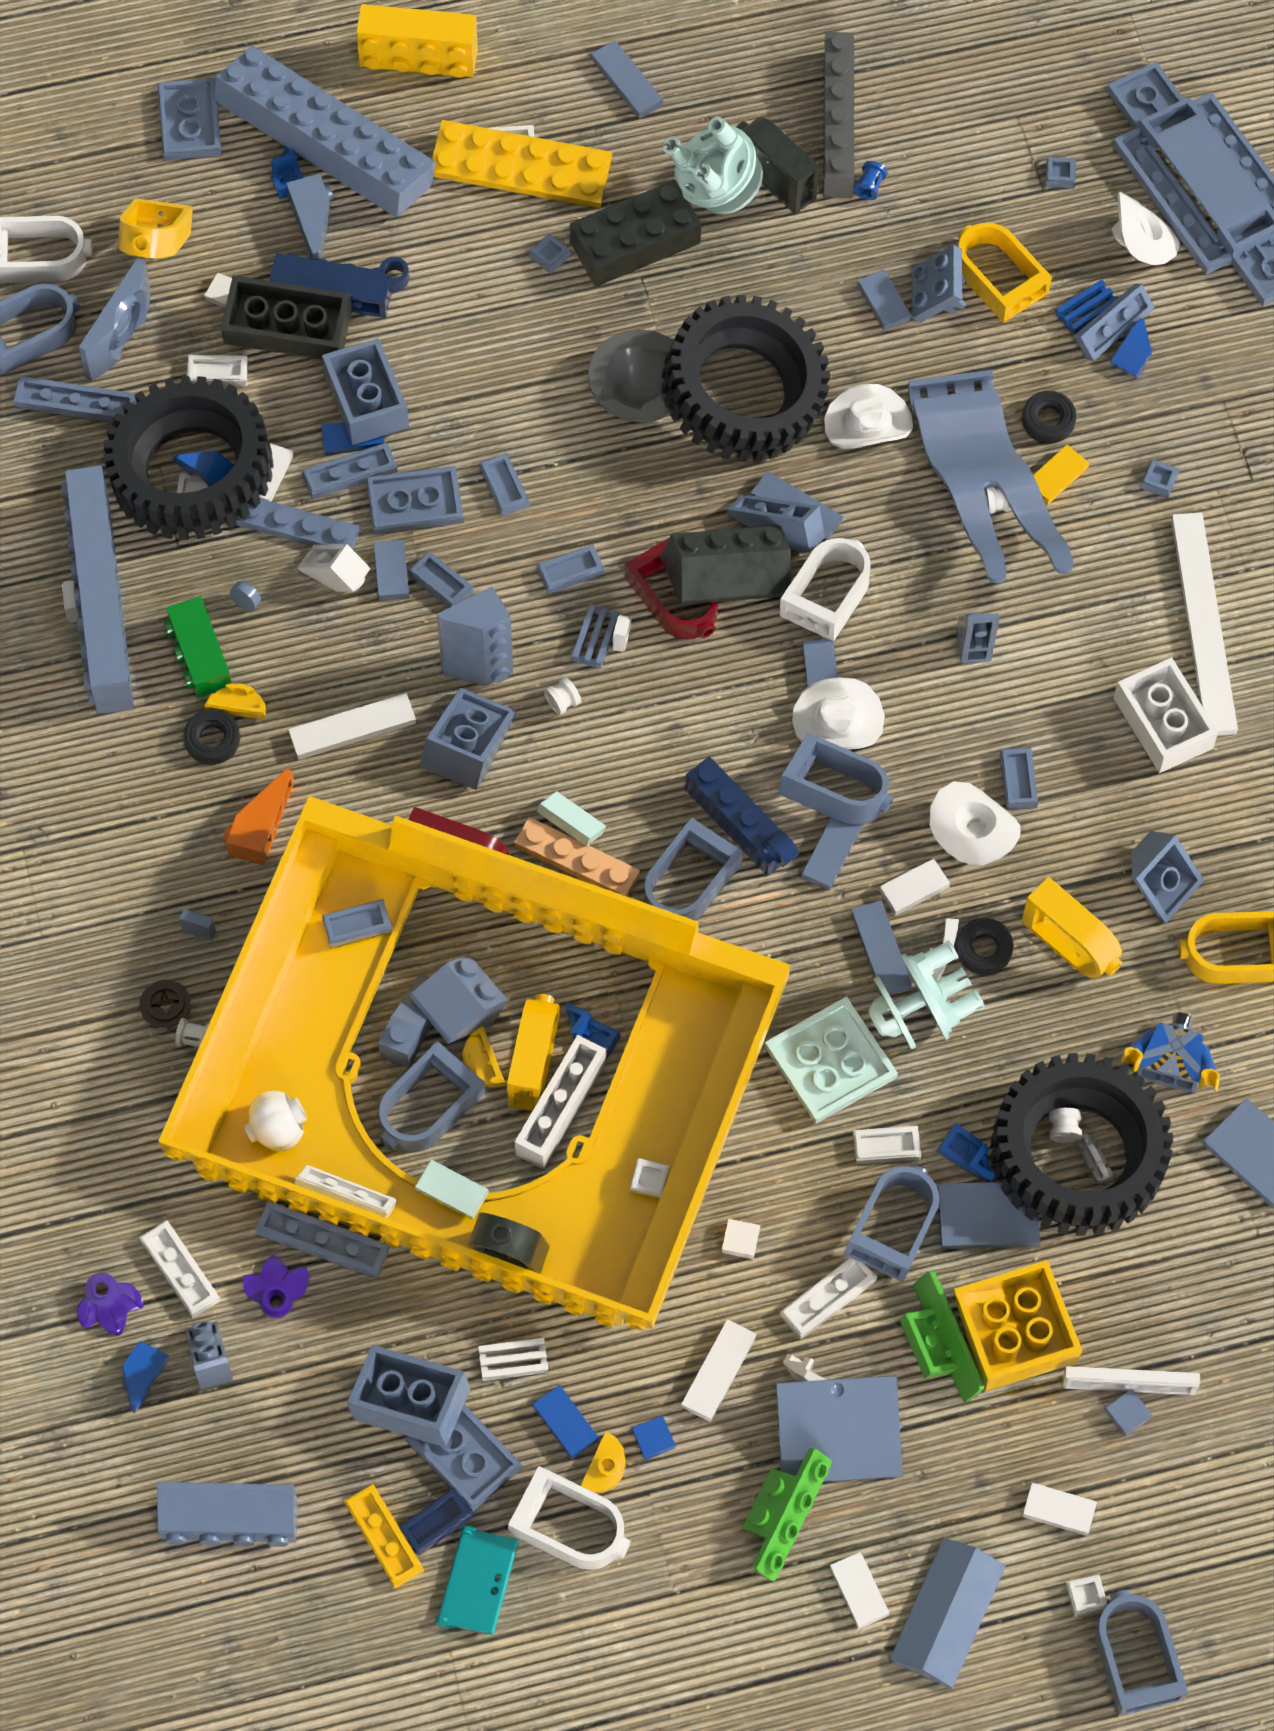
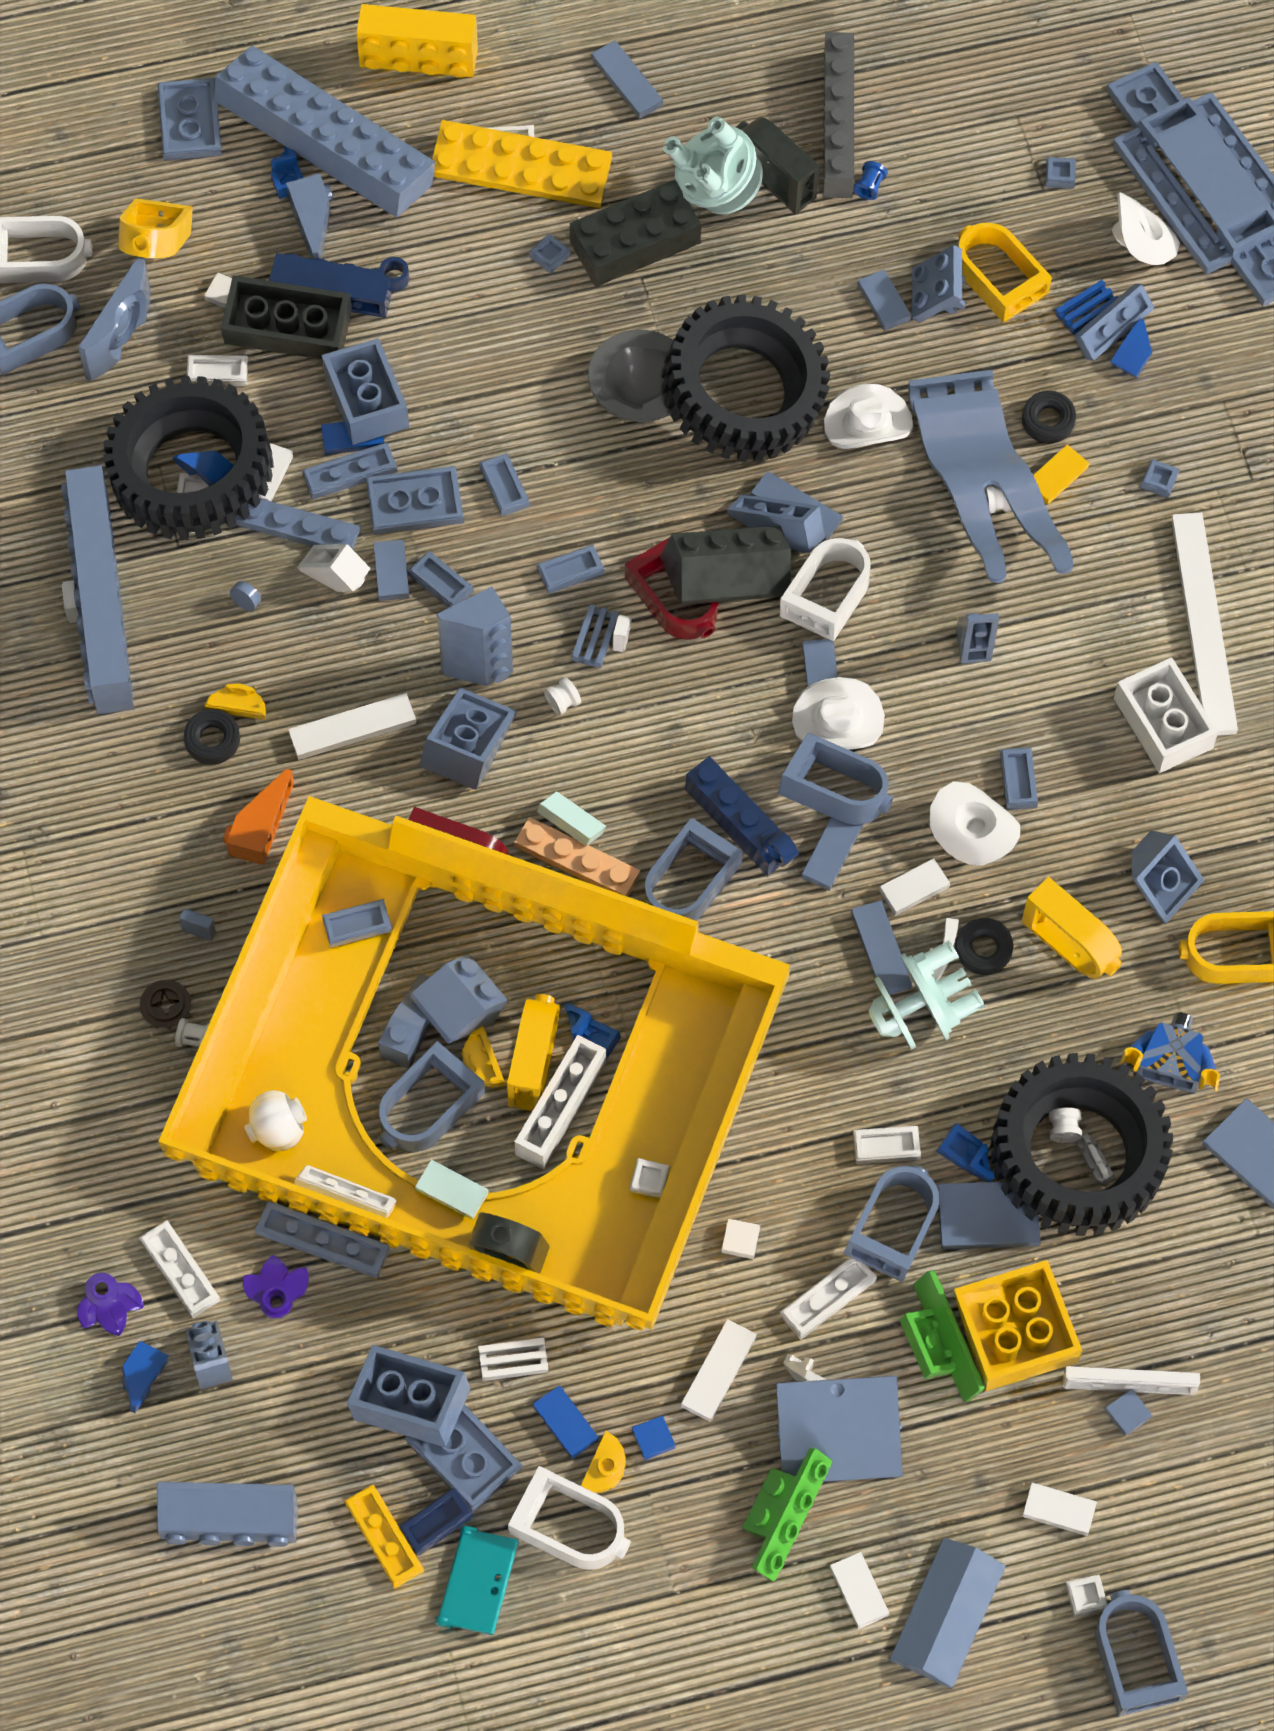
(70, 399): sand blue plate -> none
(197, 647): green brick -> none
(831, 1060): light aqua plate -> none

